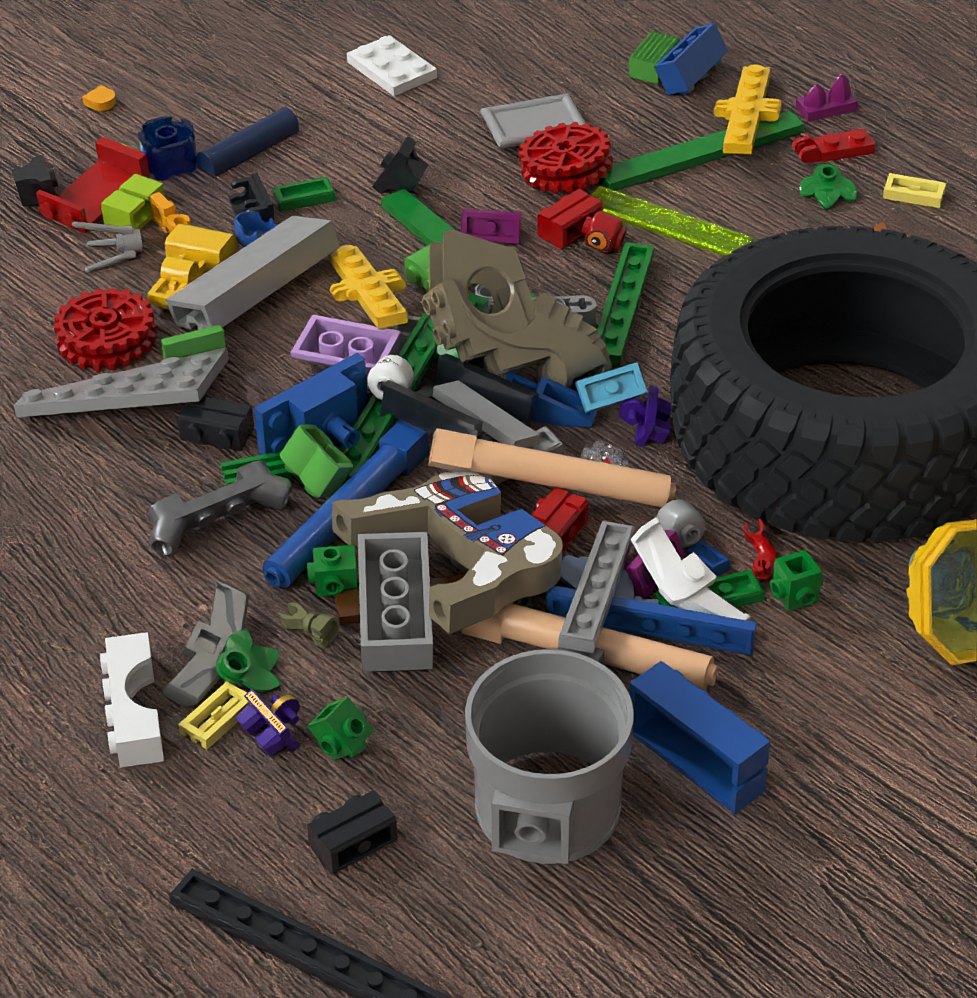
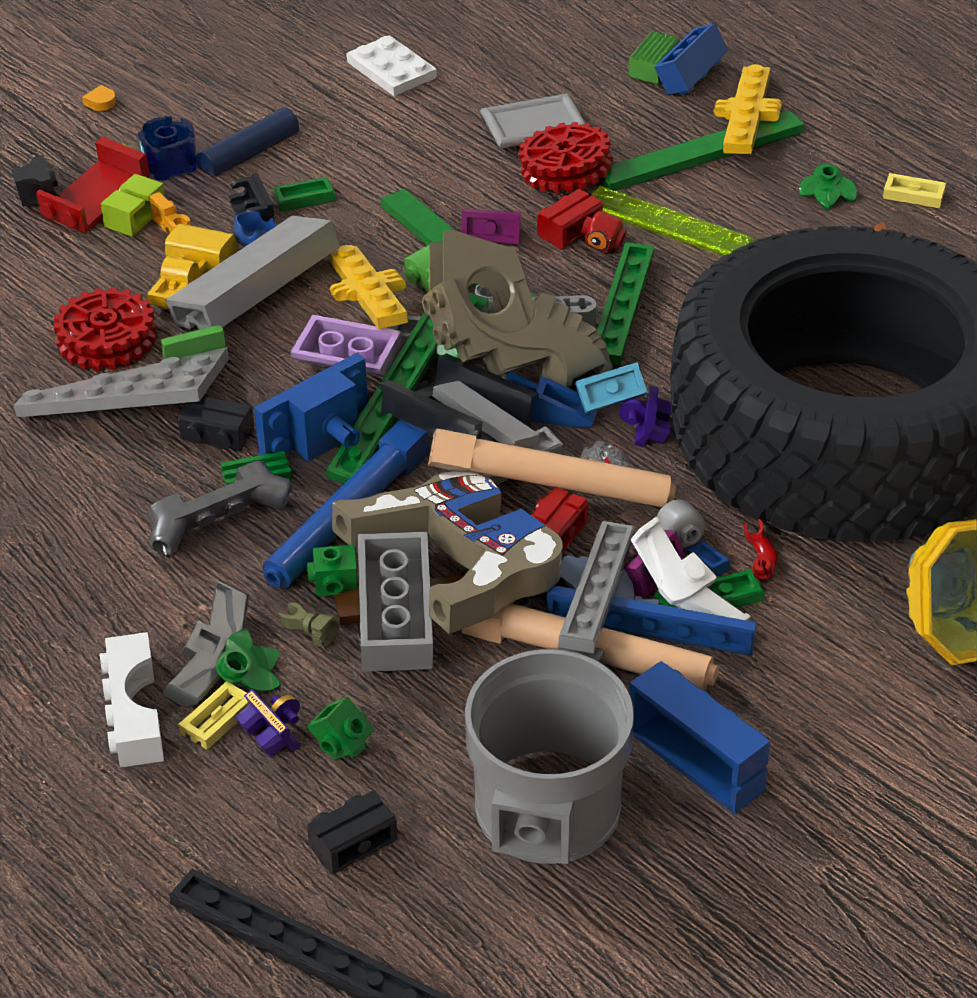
(128, 241): light grey plant -> none
(315, 461): bright green brick -> none
(390, 368): white head -> none
(401, 169): black brick -> none
(796, 580): green brick -> none
(823, 104): magenta tile -> none
(834, 146): red hinge -> none

